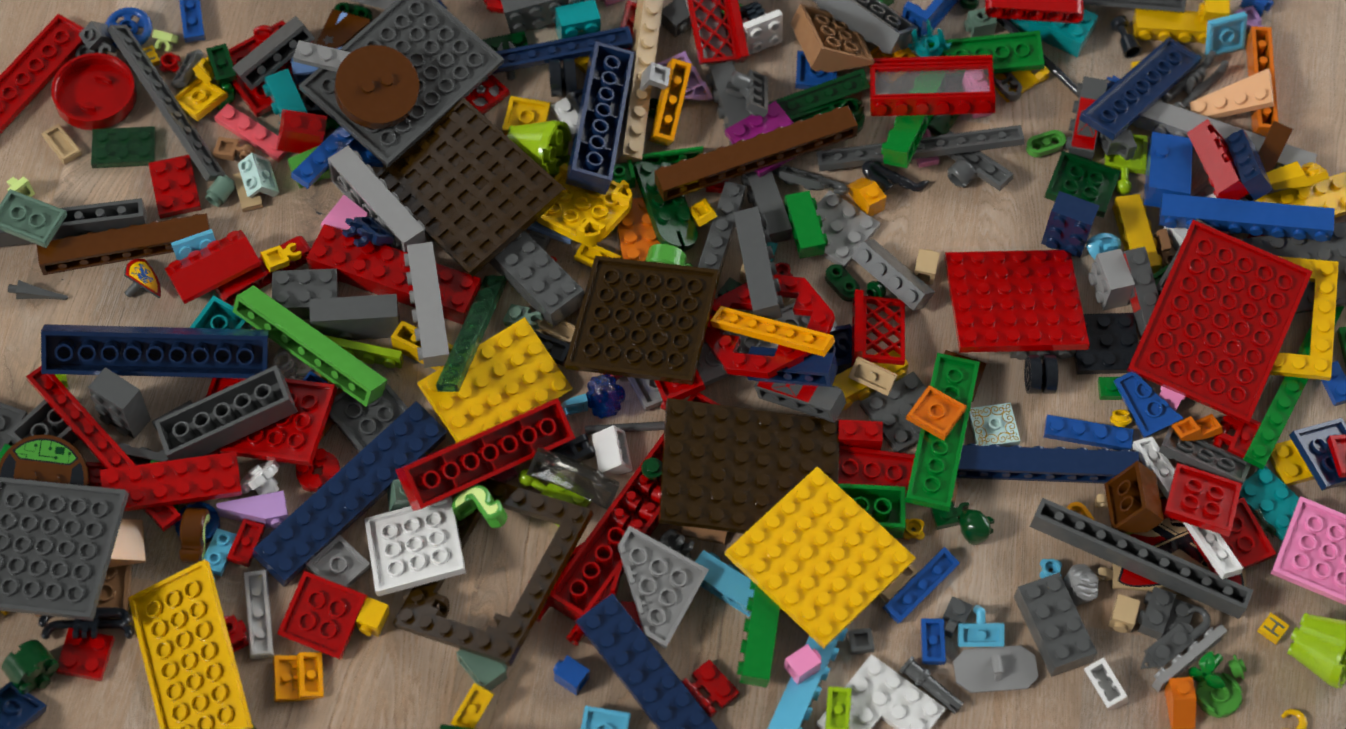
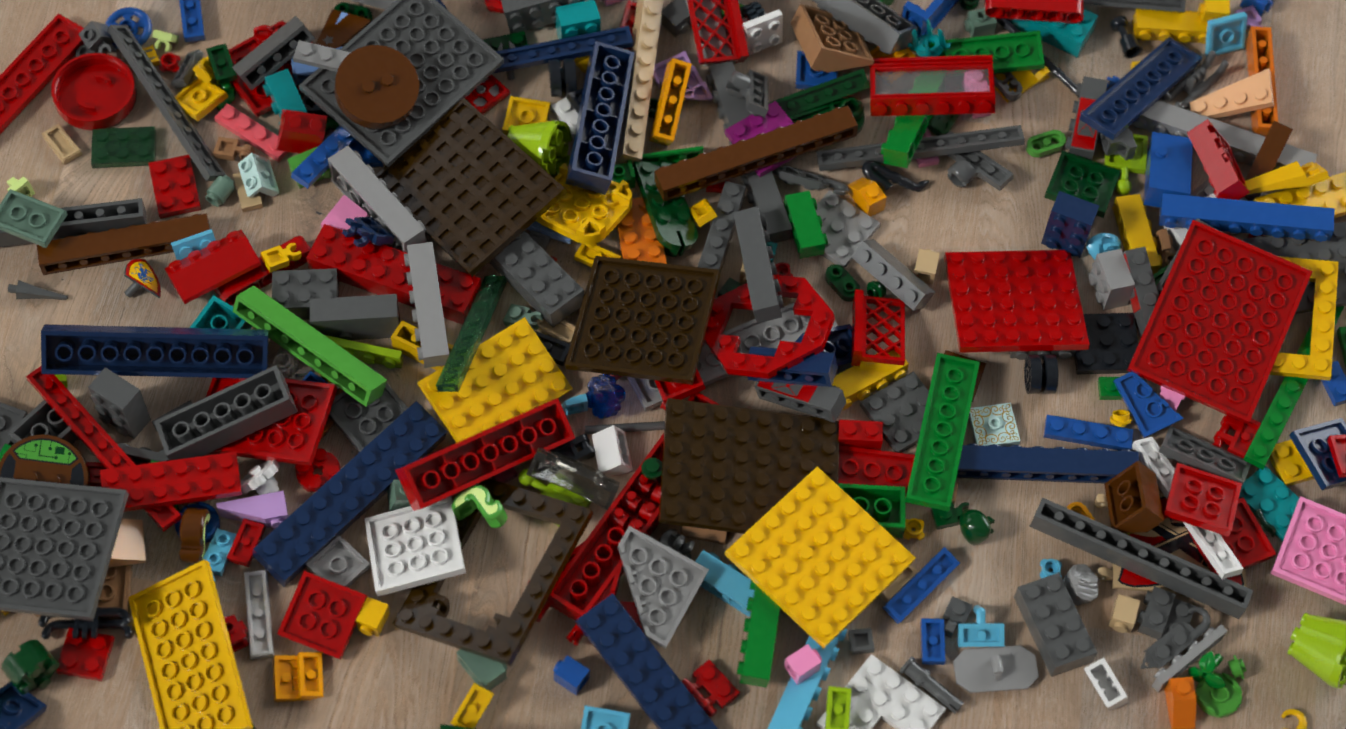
(655, 75): light grey panel -> none
(667, 254): bright green animal -> none
(772, 331): light orange plate -> none
(873, 376): tan plate -> none
(936, 412): orange tile -> none
(1193, 430): orange slope -> none
(1248, 164): dark blue brick -> none
(1273, 628): yellow tile -> none

